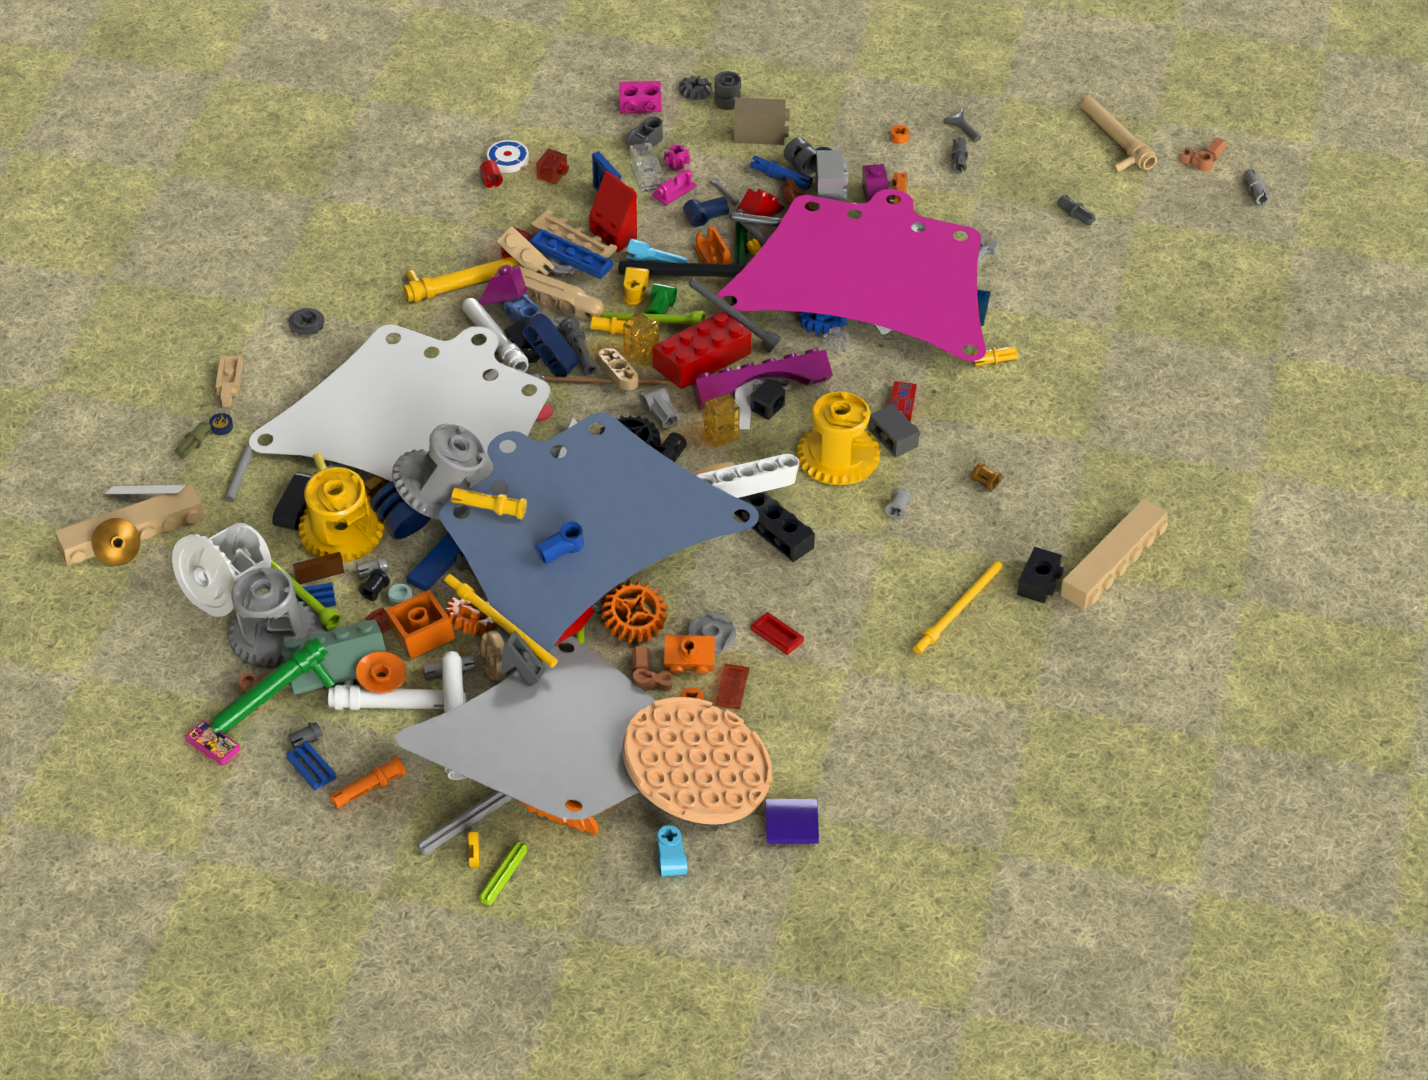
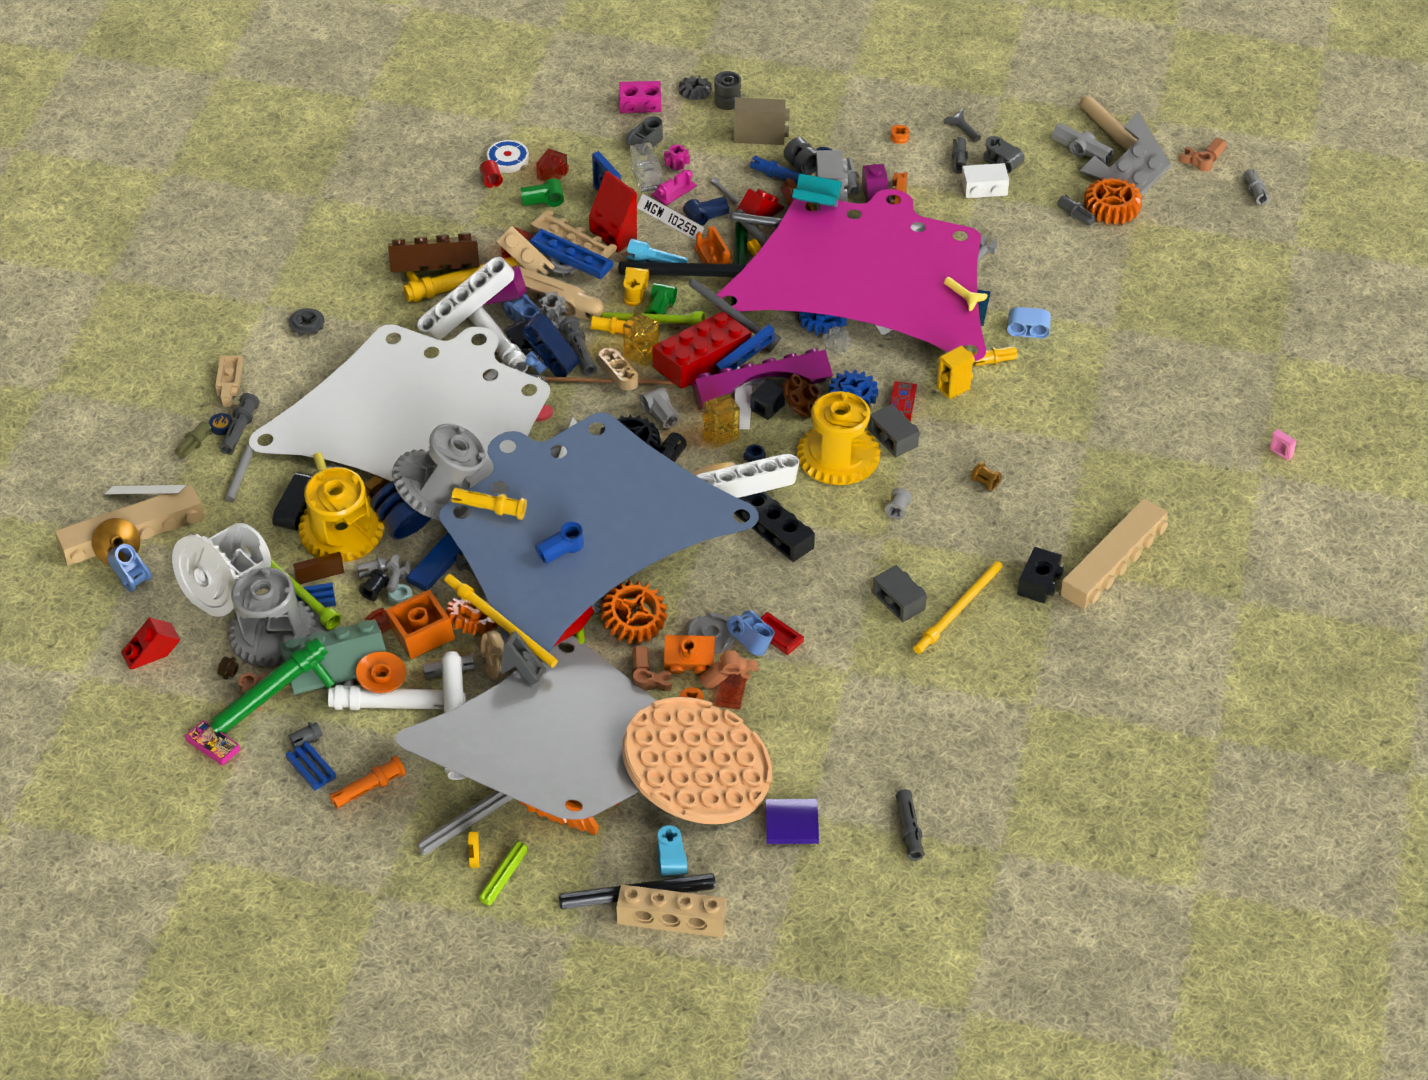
(131, 567): none -> medium blue piece
(150, 643): none -> red slope
(228, 667): none -> dark brown plate
(241, 416): none -> dark grey pin
(396, 572): none -> light grey bar
(433, 253): none -> reddish brown wedge
(466, 298): none -> white beam
(532, 360): none -> medium blue bar
(549, 193): none -> green piece
(549, 299): none -> light grey gear
(611, 894): none -> black axle
(669, 216): none -> white sticker
(671, 911): none -> tan brick
(730, 664): none -> nougat bar
(747, 349): none -> blue tile
(753, 632): none -> medium blue piece
(754, 452): none -> dark blue plate
(800, 395): none -> reddish brown dish
(817, 190): none -> teal panel
(853, 184): none -> light grey axle
(856, 384): none -> blue gear
(899, 593): none -> dark grey brick
(911, 832): none -> dark grey pin
(955, 372): none -> yellow brick
(970, 297): none -> light yellow piece
(985, 180): none -> white brick
(1002, 153): none -> dark grey piece
(1029, 322): none -> light blue beam
(1082, 143): none -> light grey piece
(1113, 200): none -> orange gear
(1141, 164): none -> light grey wing
(1282, 444): none -> bright pink tile

